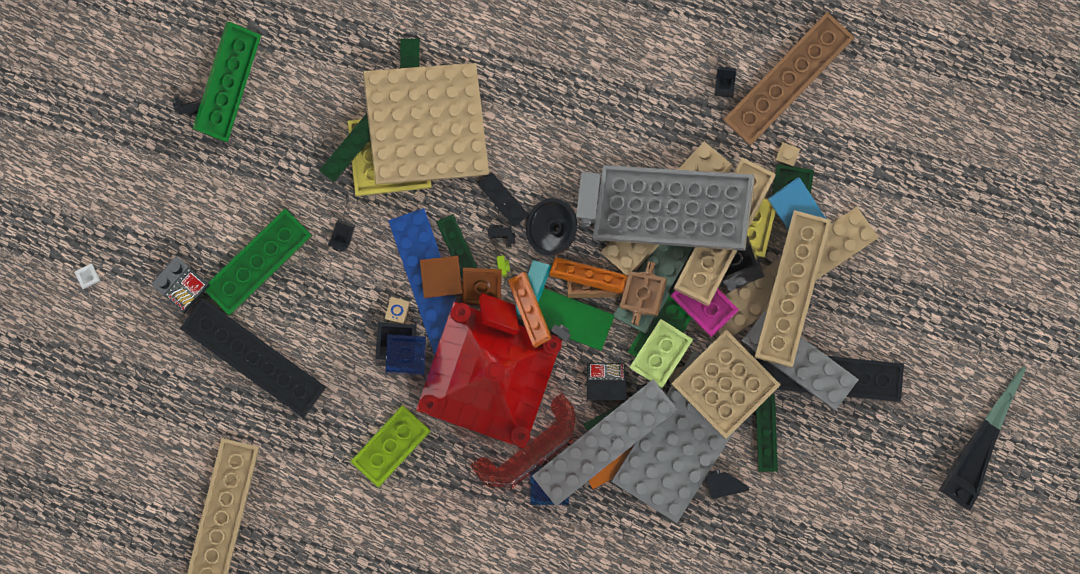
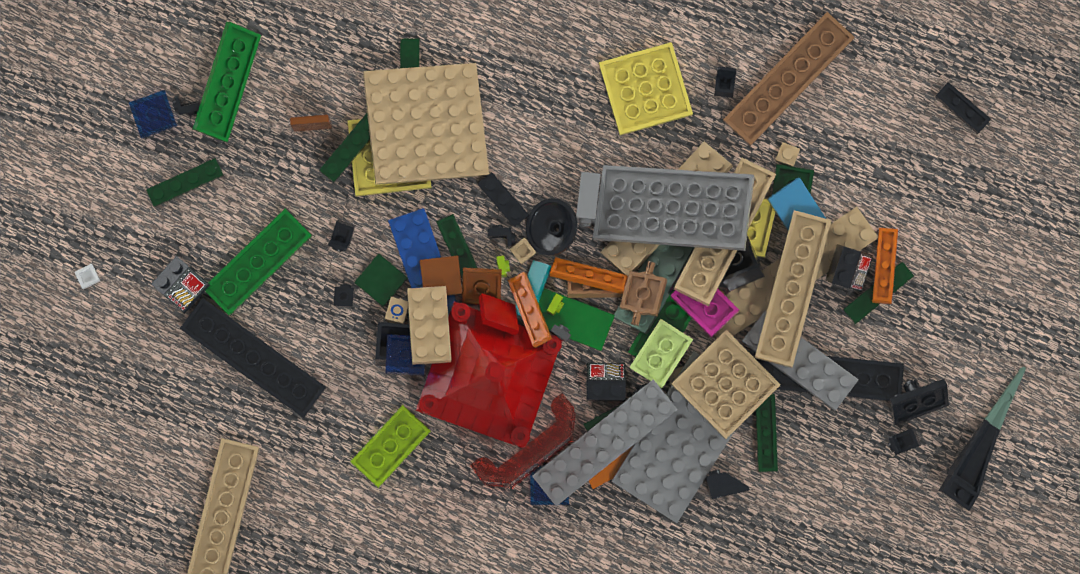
(153, 114): none -> clear blue tile
(184, 182): none -> dark green plate
(309, 123): none -> dark orange tile
(344, 296): none -> black bracket
(381, 280): none -> dark green tile
(429, 325): none -> tan plate
(523, 251): none -> tan plate
(556, 305): none -> lime plate
(645, 88): none -> light yellow plate
(849, 268): none -> black slope
(863, 304): none -> dark green tile
(885, 266): none -> orange tile
(904, 441): none -> black bracket
(918, 400): none -> black plate
(962, 108): none -> black plate

